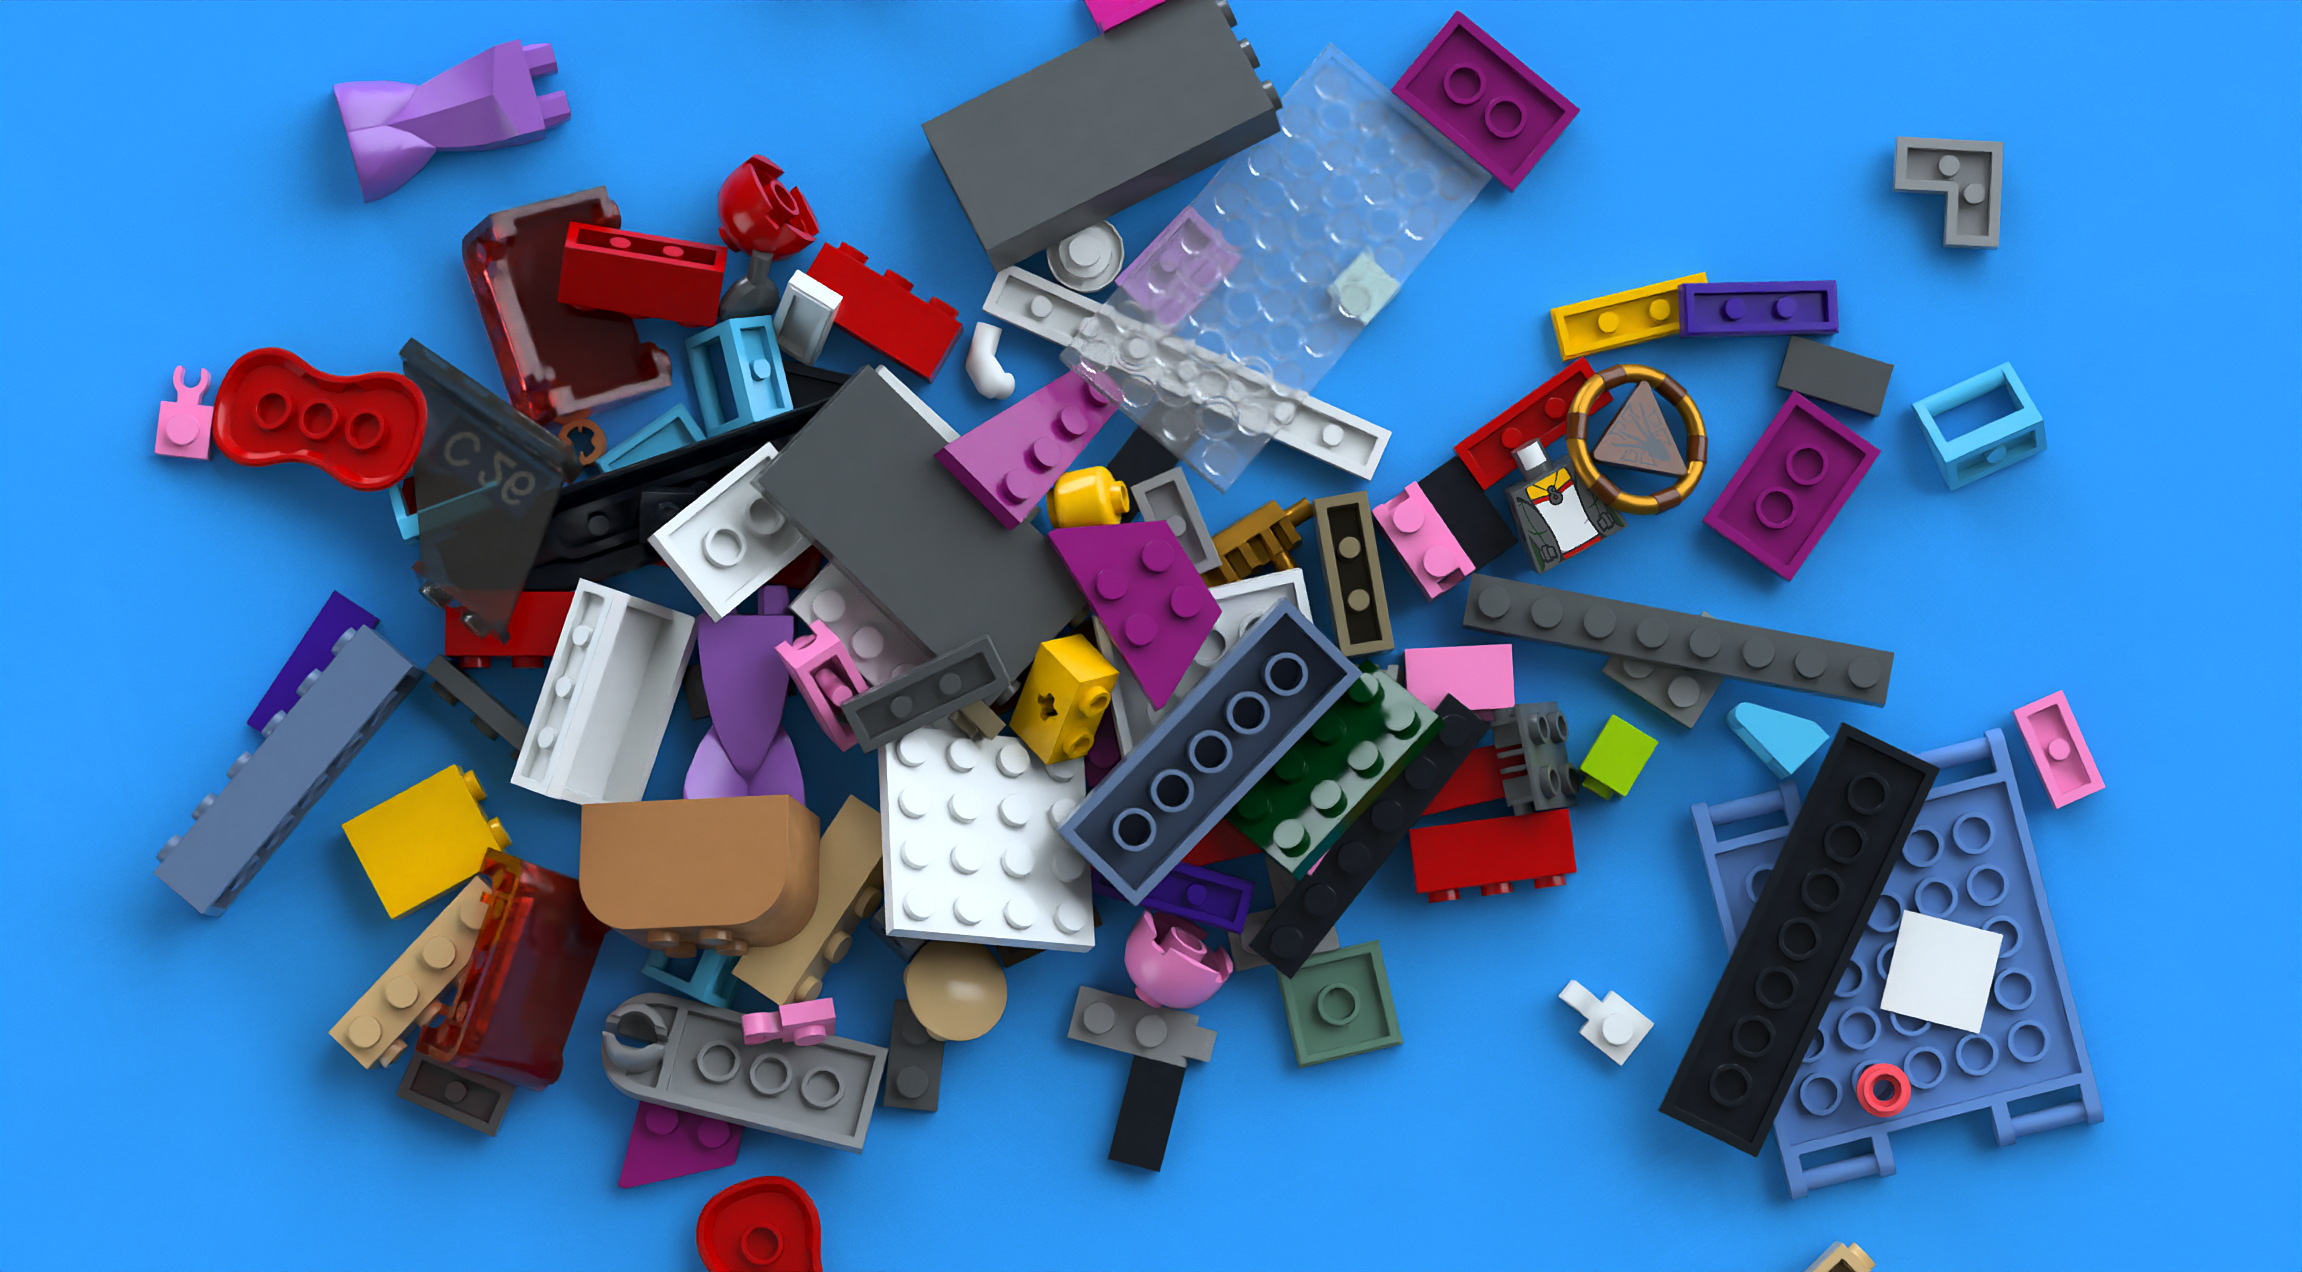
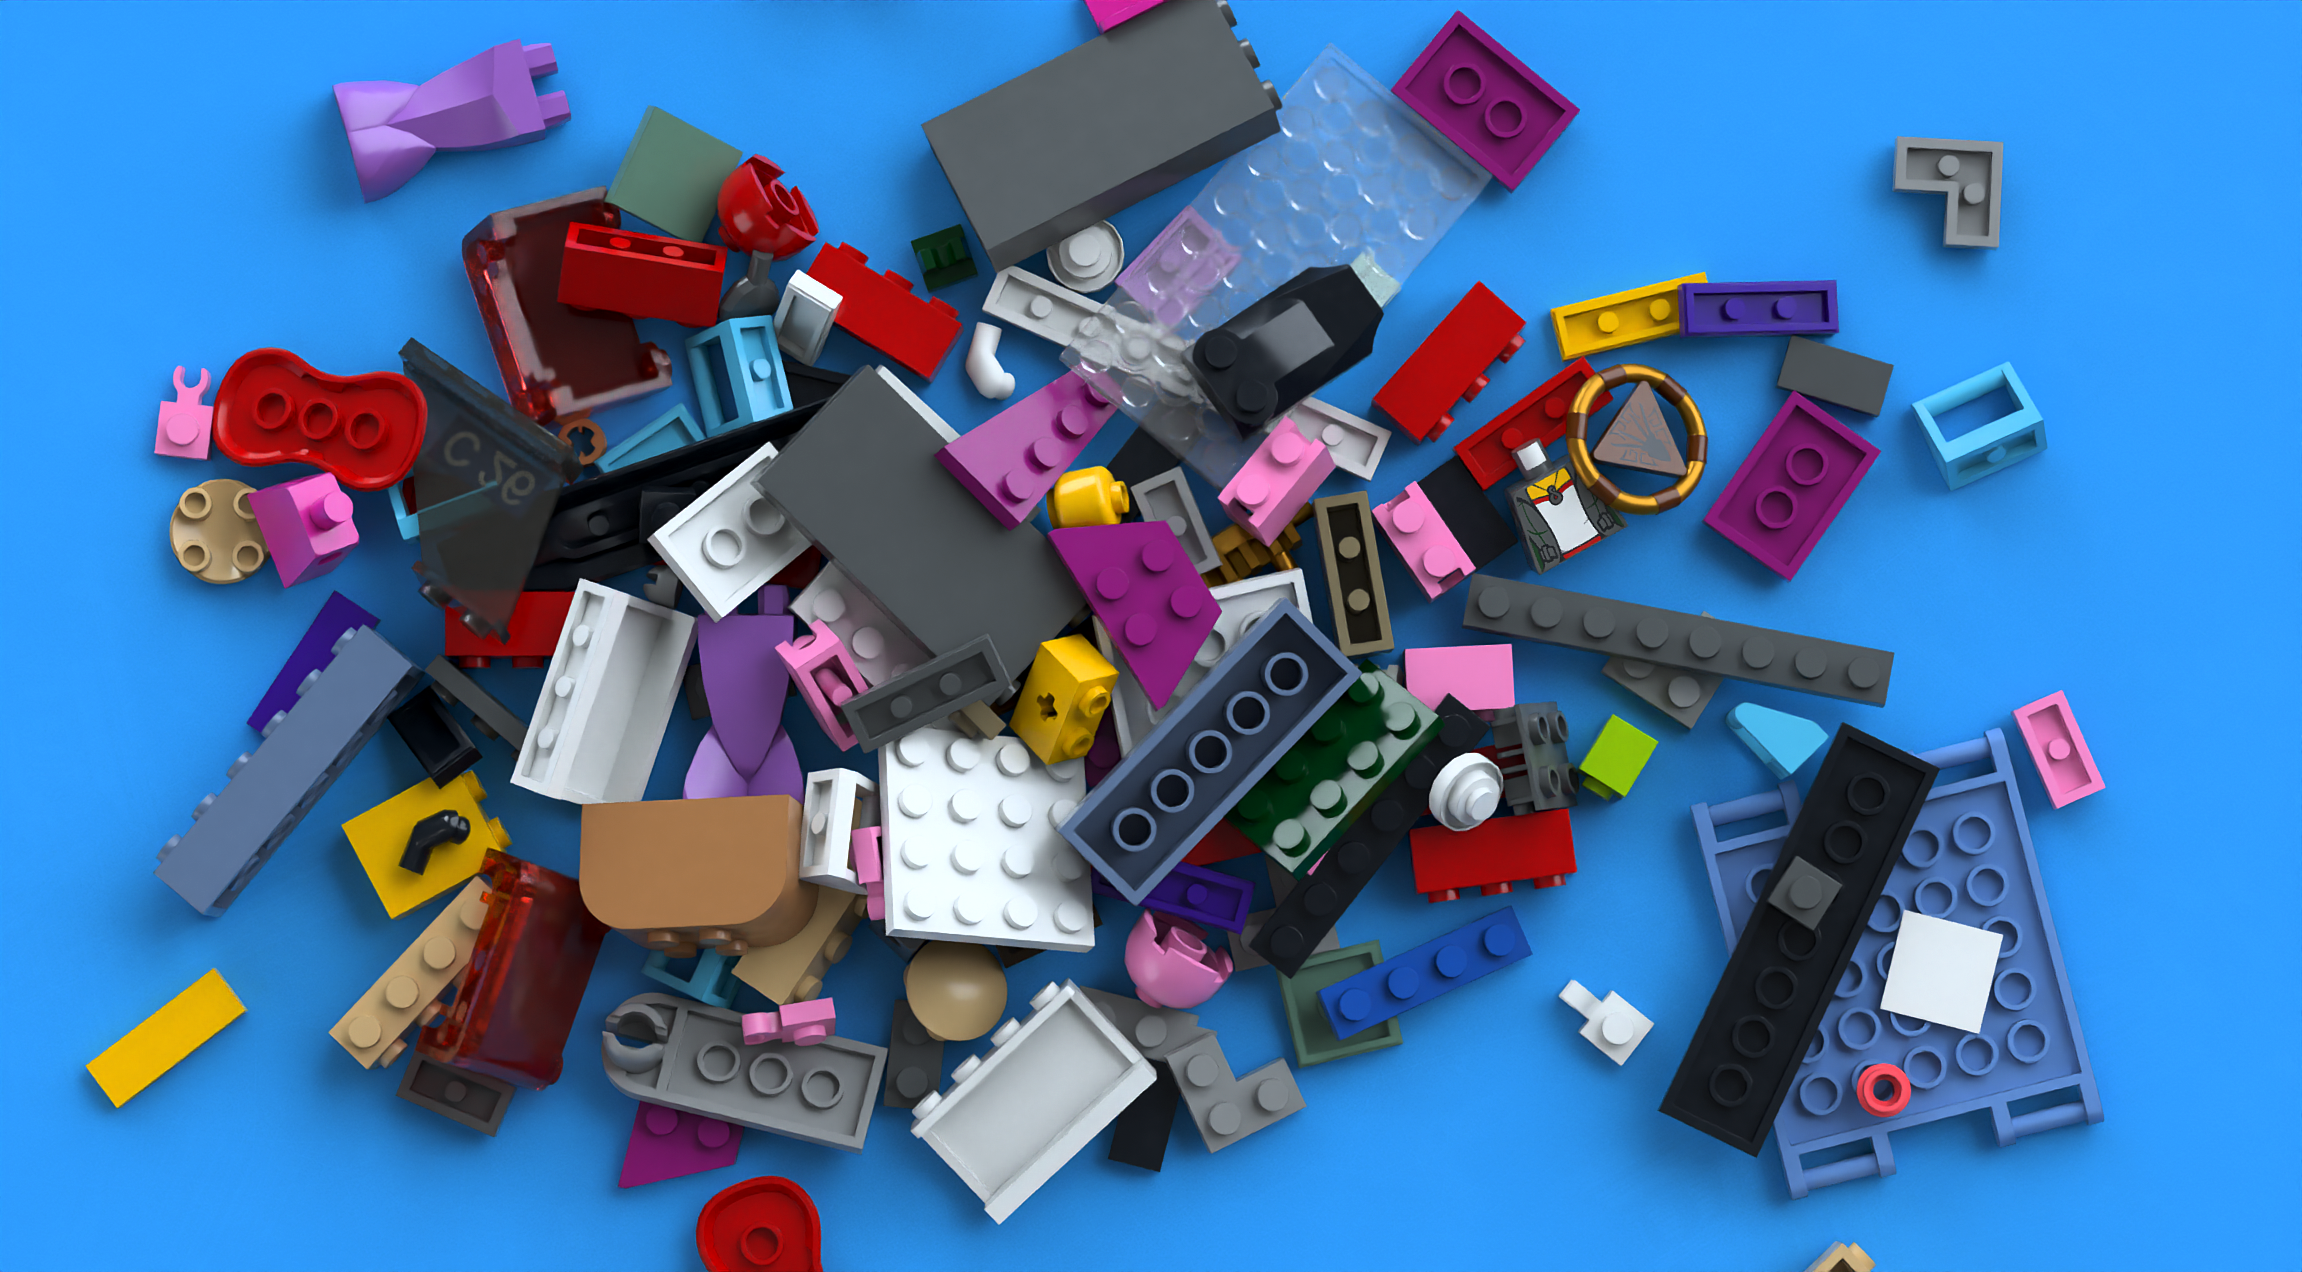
(166, 1038): none -> yellow tile
(218, 532): none -> tan dish
(305, 526): none -> dark pink torso
(432, 832): none -> black arm
(434, 737): none -> black tile
(667, 587): none -> light grey hinge
(672, 175): none -> sand green tile
(828, 826): none -> white tile
(867, 861): none -> bright pink plate
(944, 258): none -> dark green tile
(1032, 1098): none -> white panel
(1226, 1106): none -> light grey plate
(1276, 482): none -> bright pink brick
(1285, 347): none -> black slope
(1424, 973): none -> blue plate
(1450, 365): none -> red brick
(1466, 792): none -> white plate
(1804, 893): none -> dark grey plate

